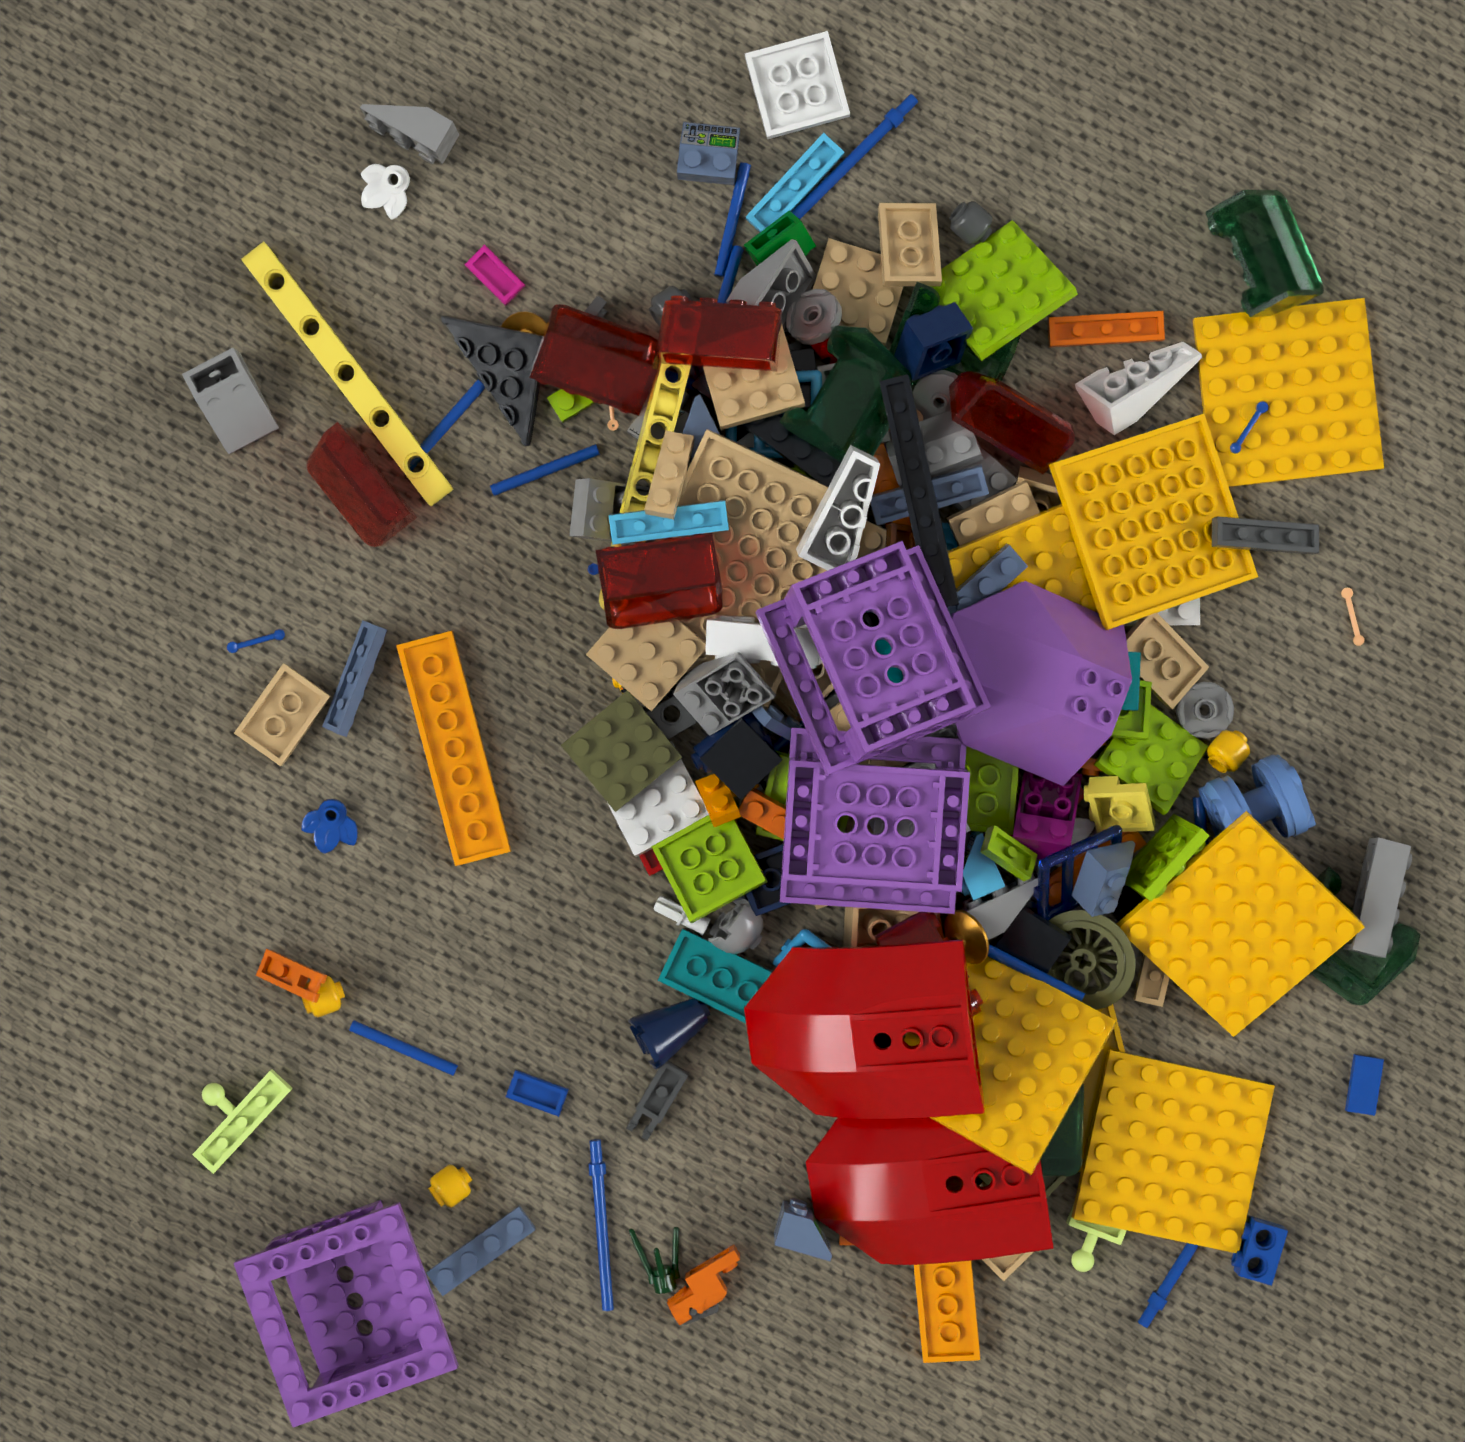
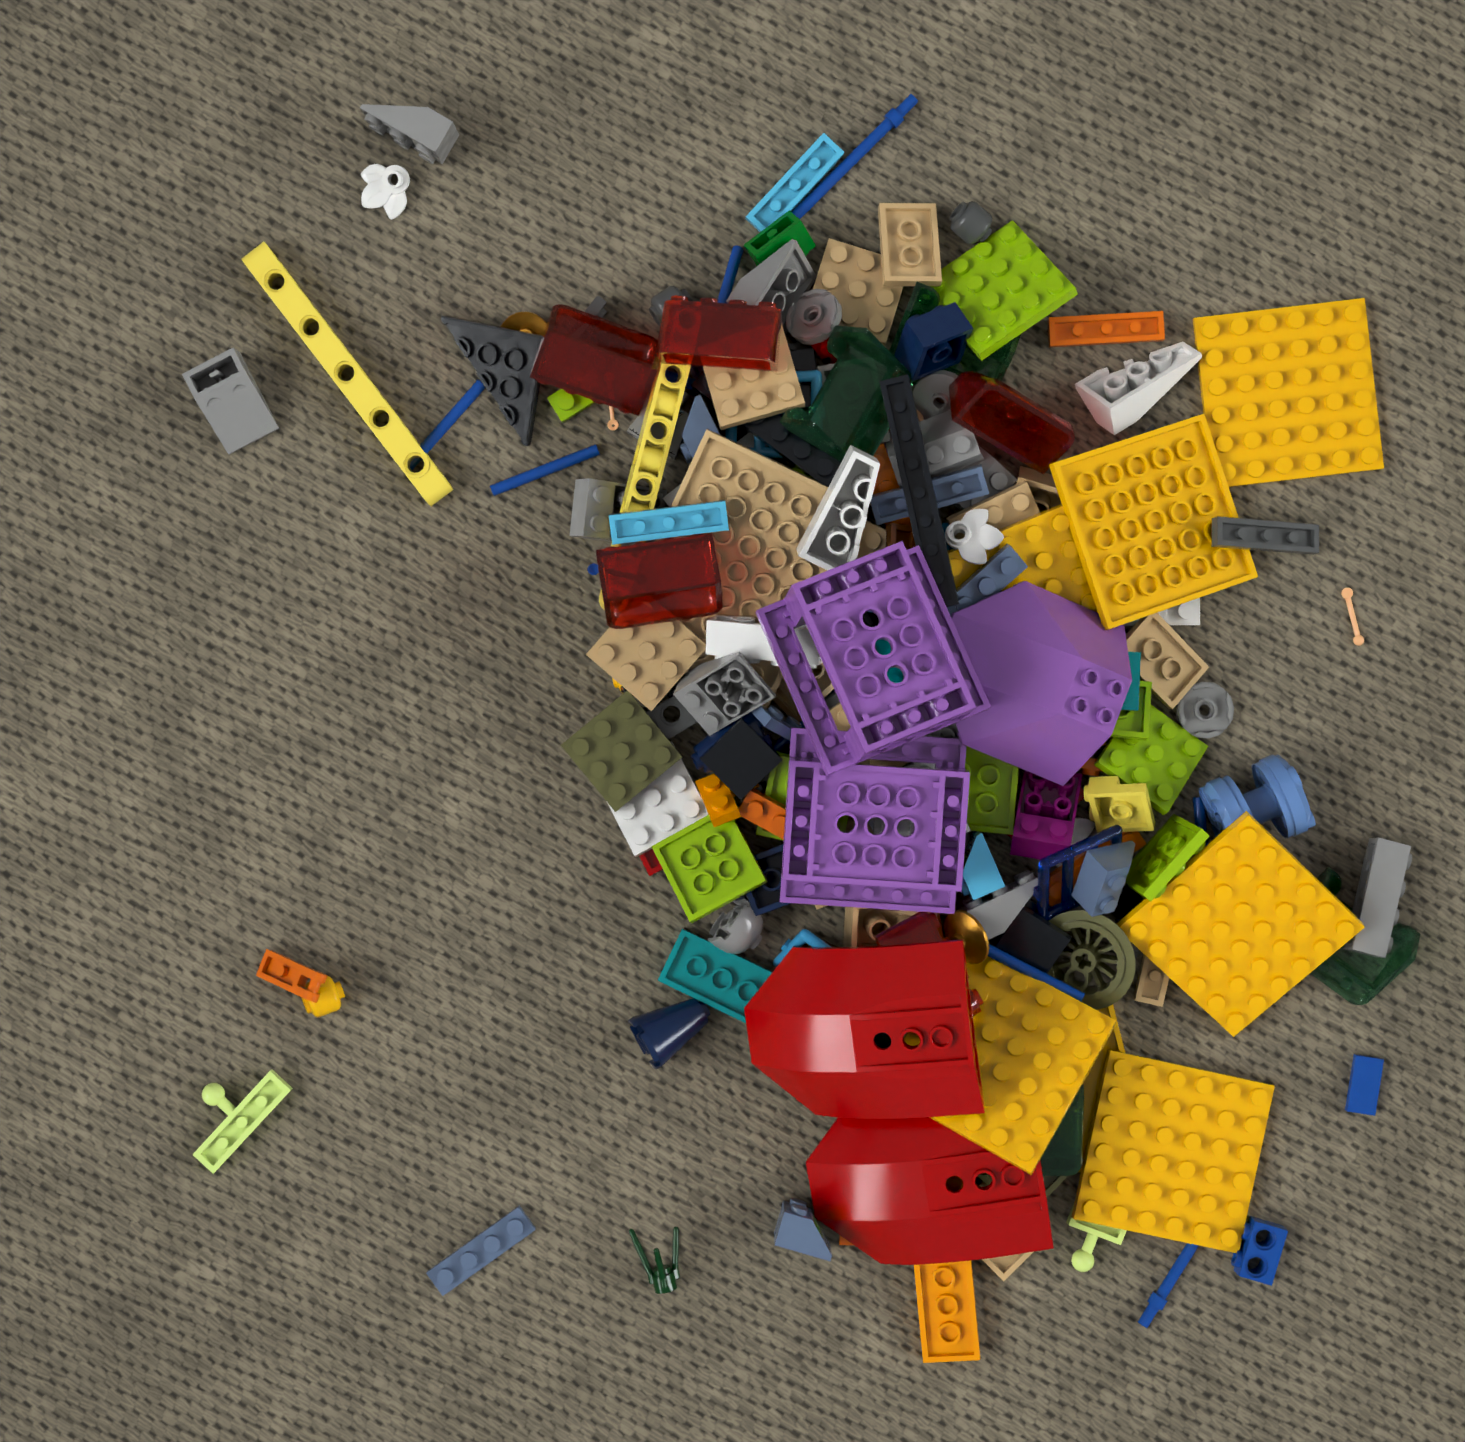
(233, 647): blue hinge -> none
(282, 714): tan plate -> none
(330, 830): blue plate -> none
(354, 678): sand blue plate -> none
(358, 487): clear red windscreen -> none
(397, 1299): medium lavender plate -> none
(403, 1048): blue bar -> none
(450, 1186): yellow head -> none
(453, 748): light orange plate -> none
(494, 274): dark pink tile -> none
(537, 1093): blue tile -> none
(597, 1170): blue bar -> none
(658, 1097): dark grey hinge -> none
(669, 475): tan plate -> none
(675, 912): white axle -> none
(704, 1288): orange plate -> none
(708, 153): sand blue slope -> none
(732, 219): blue bar -> none
(797, 85): white plate -> none
(977, 537): none -> white plate
(1008, 853): lime plate -> none
(1228, 751): yellow head -> none
(1261, 408): blue hinge -> none
(1268, 249): clear green windscreen -> none

